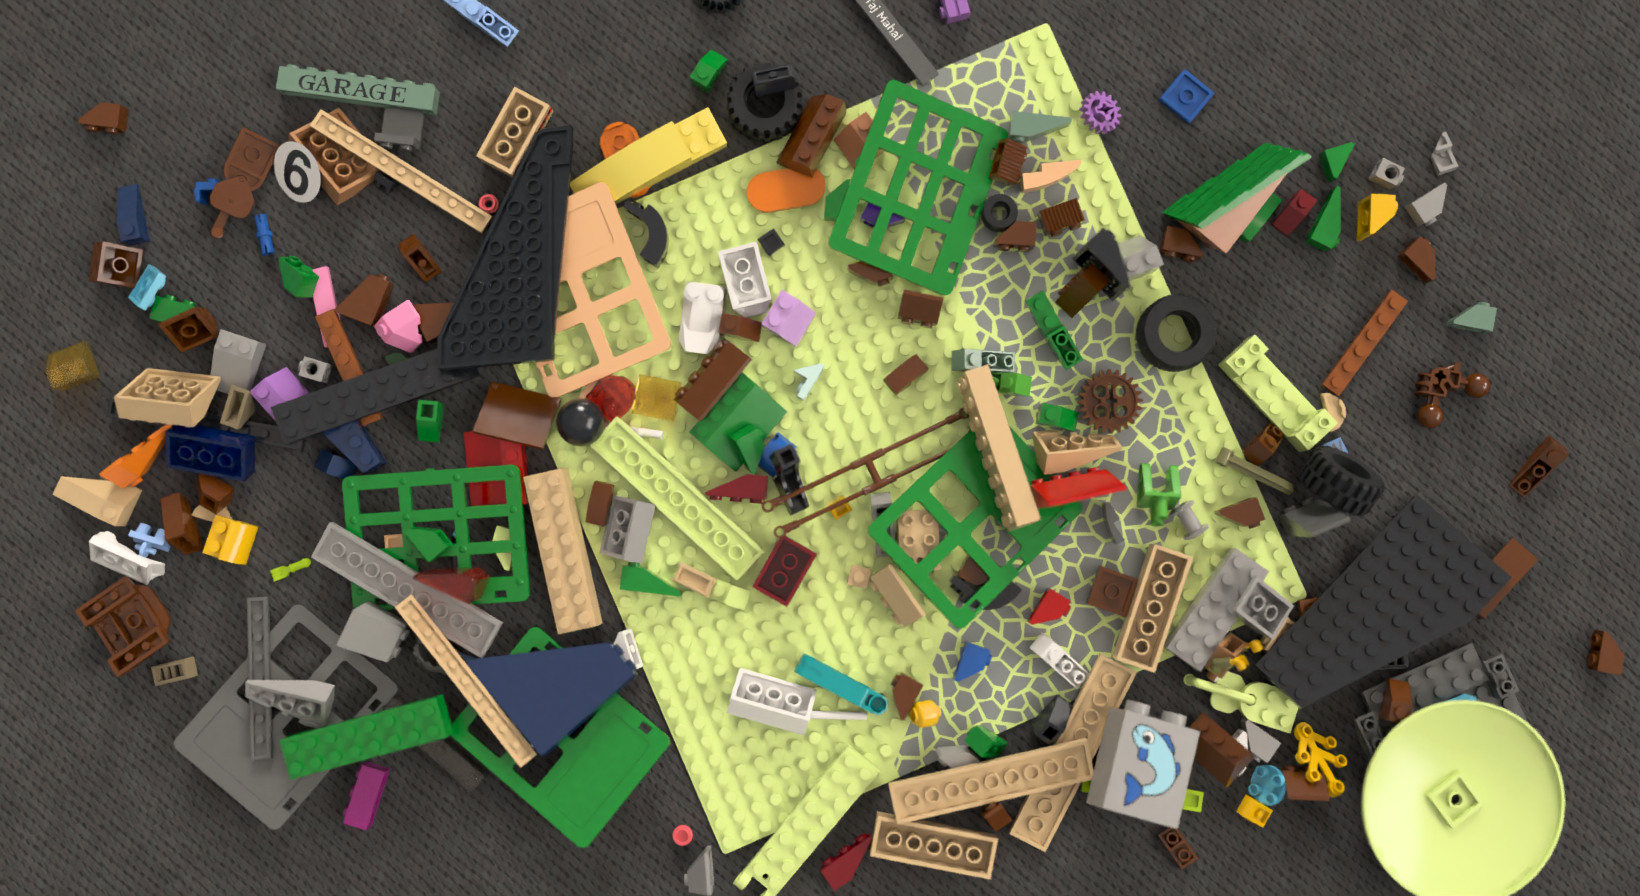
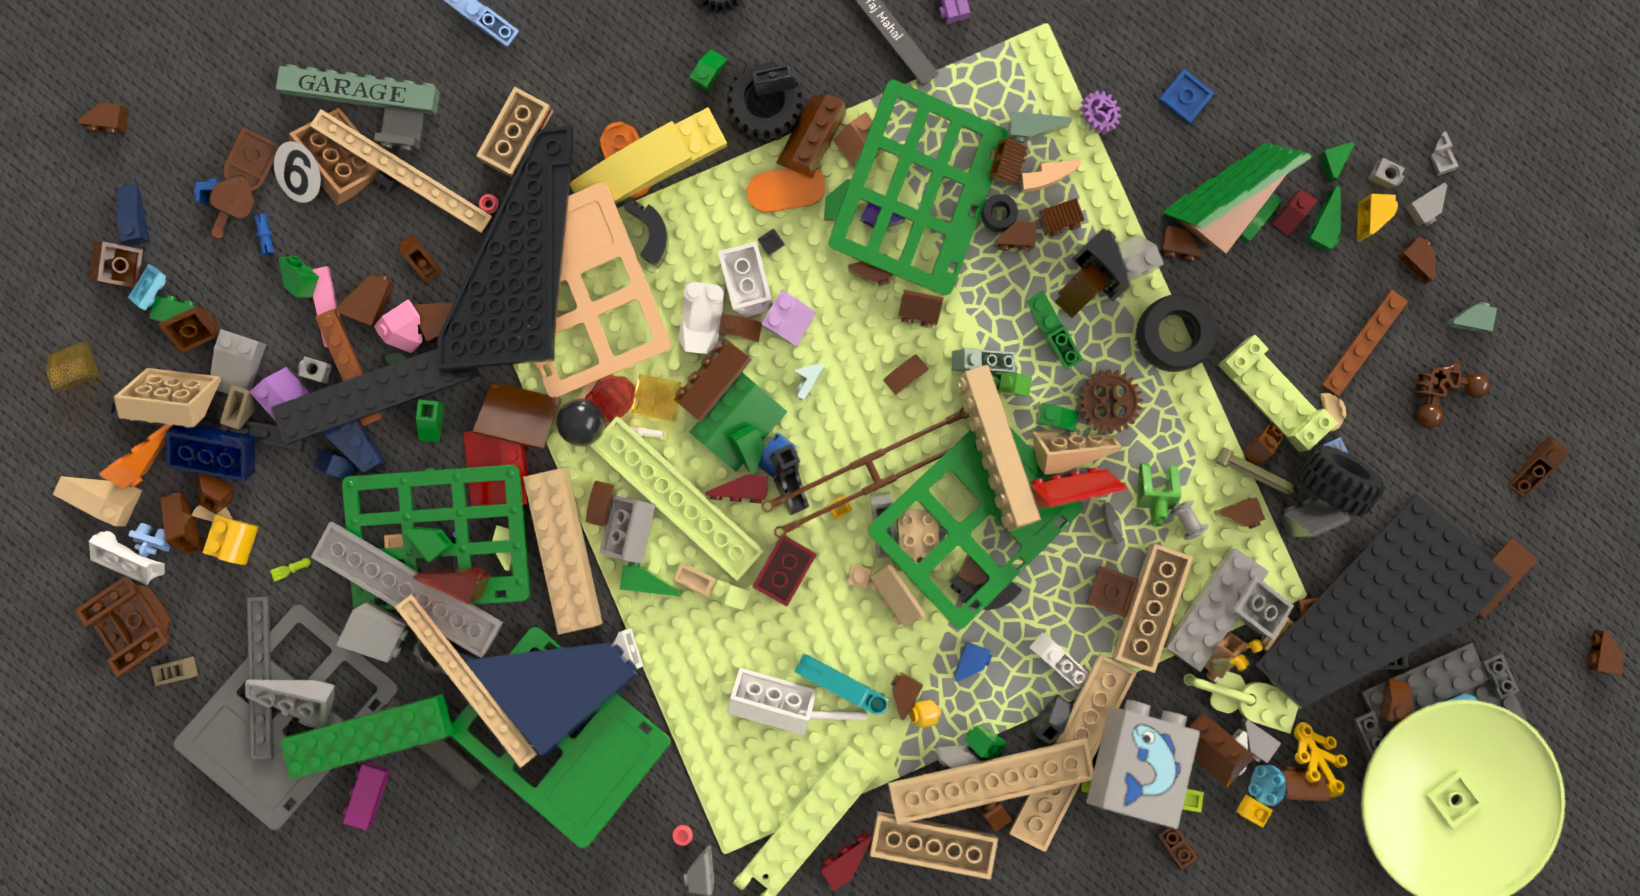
(1049, 607): red slope -> none

